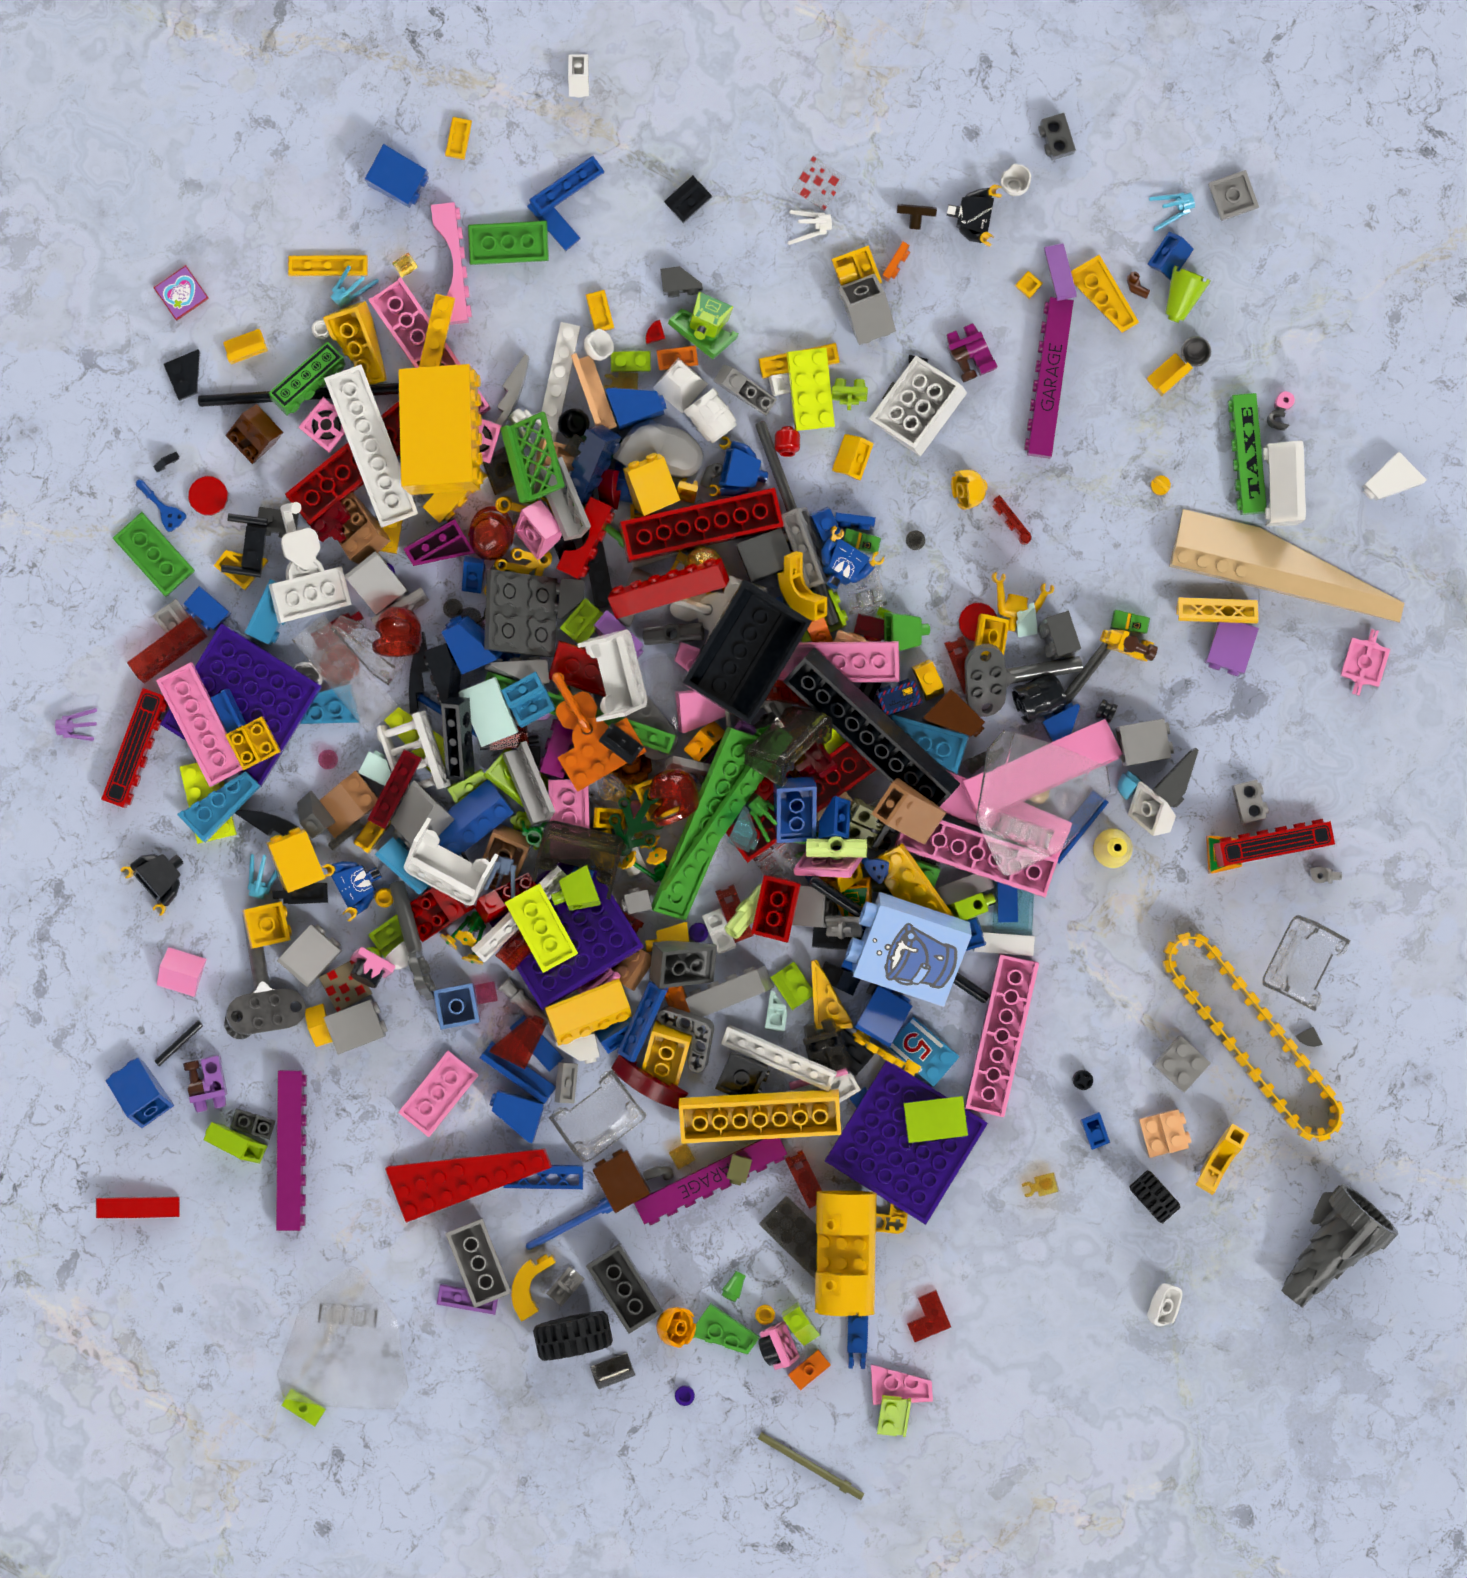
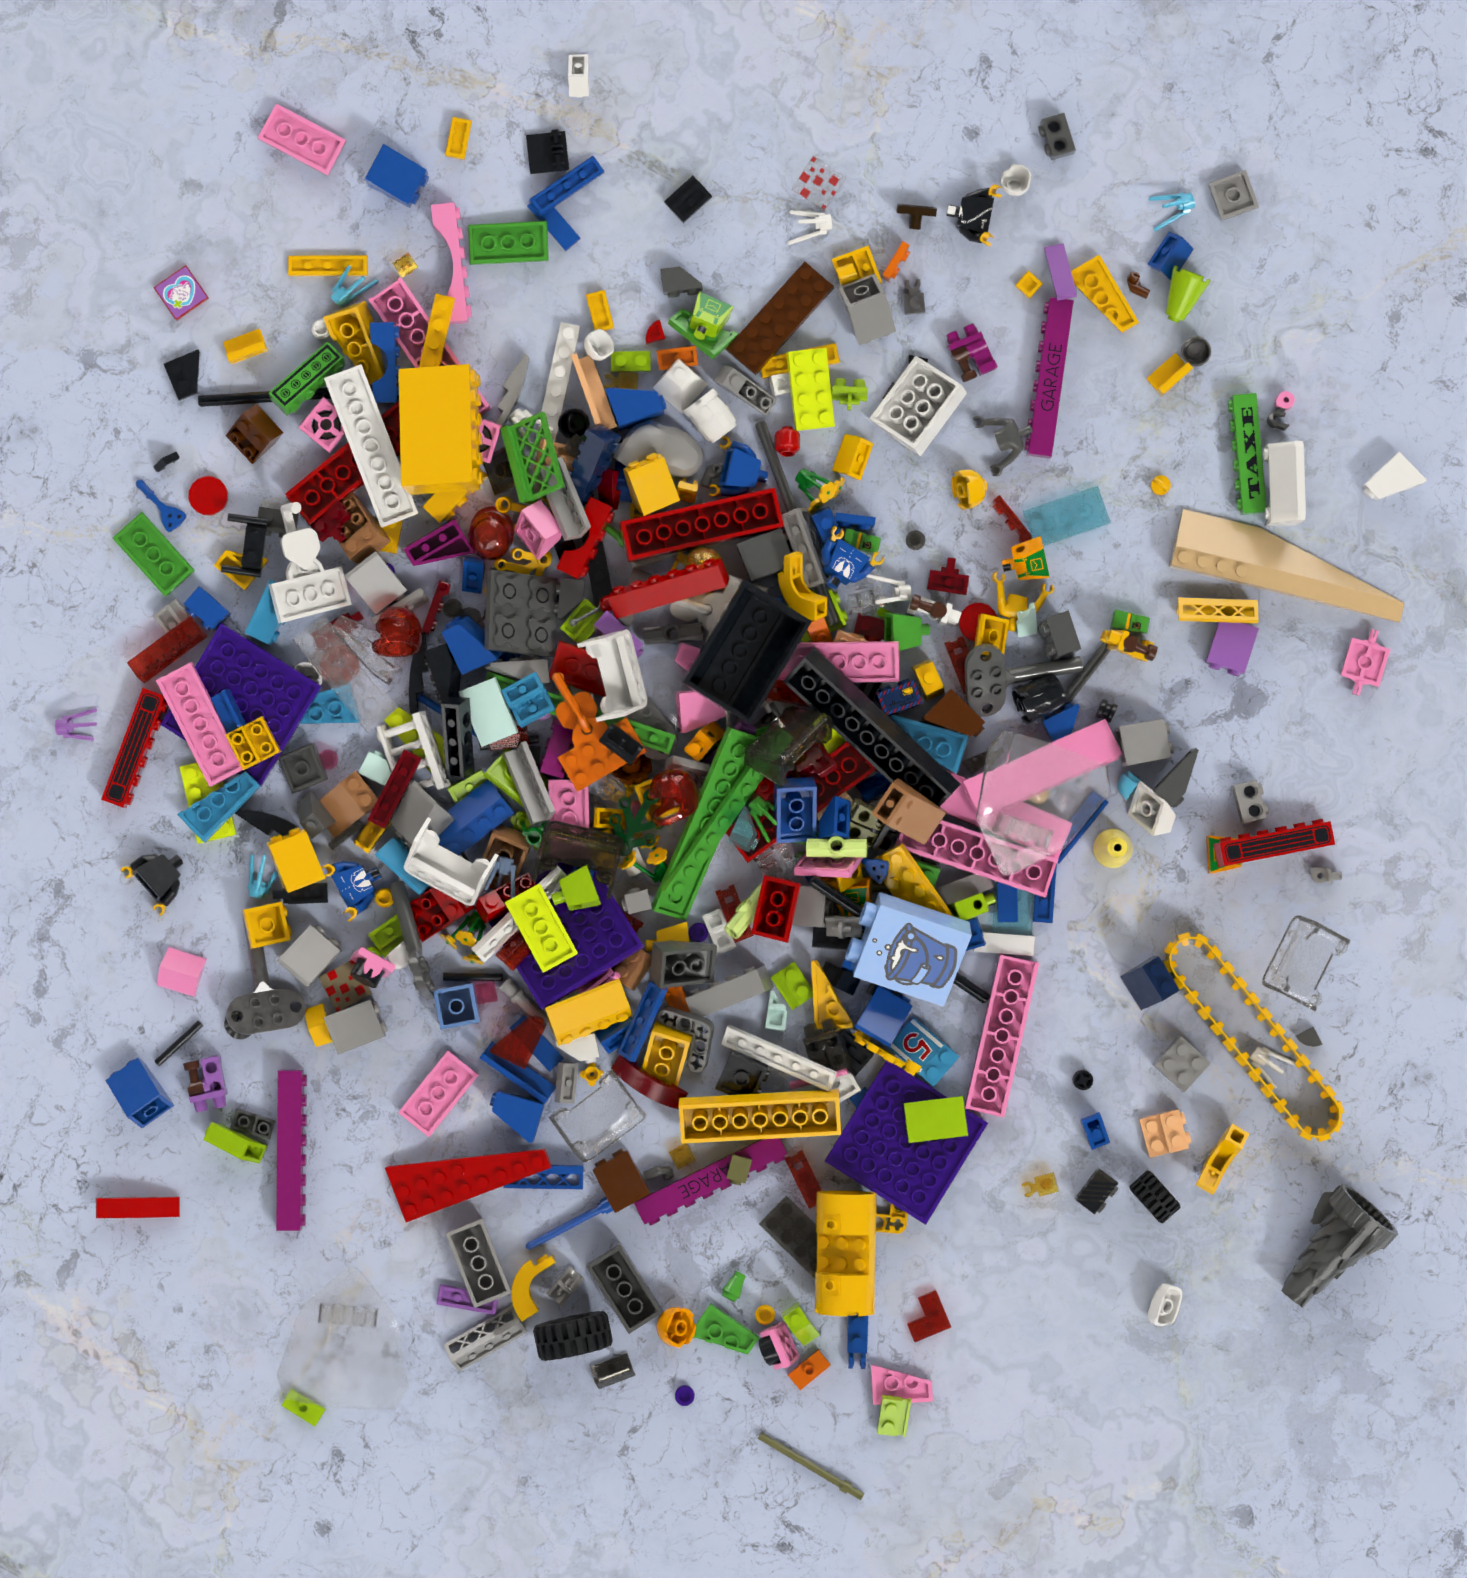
(302, 139): none -> bright pink plate
(303, 768): none -> dark grey tile
(384, 336): none -> blue arch
(436, 606): none -> dark red hinge
(472, 976): none -> black bar
(486, 1342): none -> light grey fence
(547, 152): none -> black hinge
(586, 1074): none -> yellow plate
(603, 605): none -> hinge
(780, 318): none -> reddish brown plate
(827, 491): none -> plant
(873, 786): none -> blue plate
(899, 593): none -> white plant
(914, 301): none -> flat silver plate
(934, 610): none -> hips
(948, 579): none -> dark red hinge
(1007, 438): none -> dark grey piece
(1028, 560): none -> light orange torso
(1043, 906): none -> blue tile
(1067, 516): none -> clear light blue tile
(1096, 1191): none -> brick
(1149, 982): none -> dark blue slope
(1260, 1056): none -> white plant

